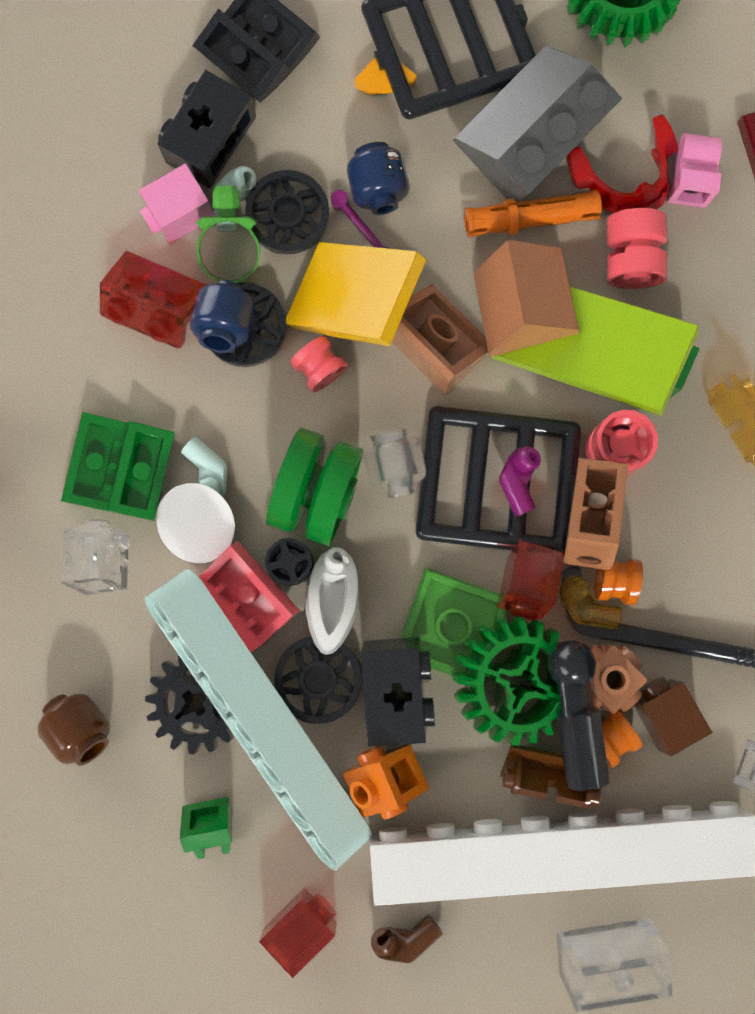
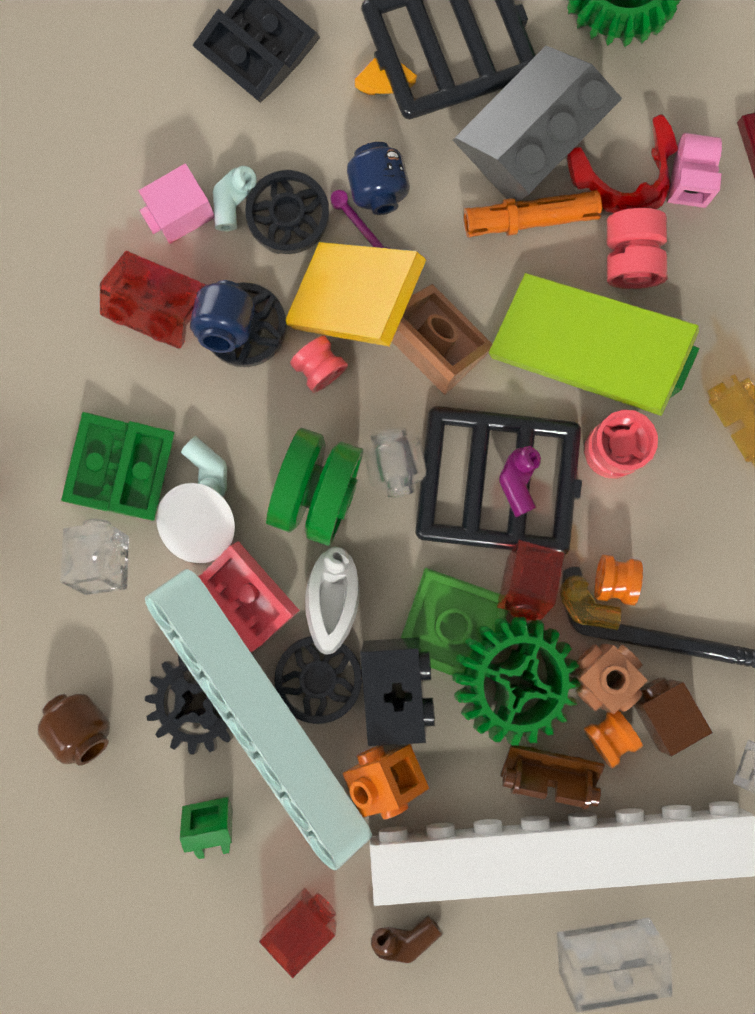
(209, 149): black brick -> none
(226, 201): bright green piece -> none
(280, 557): black wheel -> none
(524, 297): nougat slope -> none
(579, 720): black piece -> none
(592, 528): nougat torso -> none

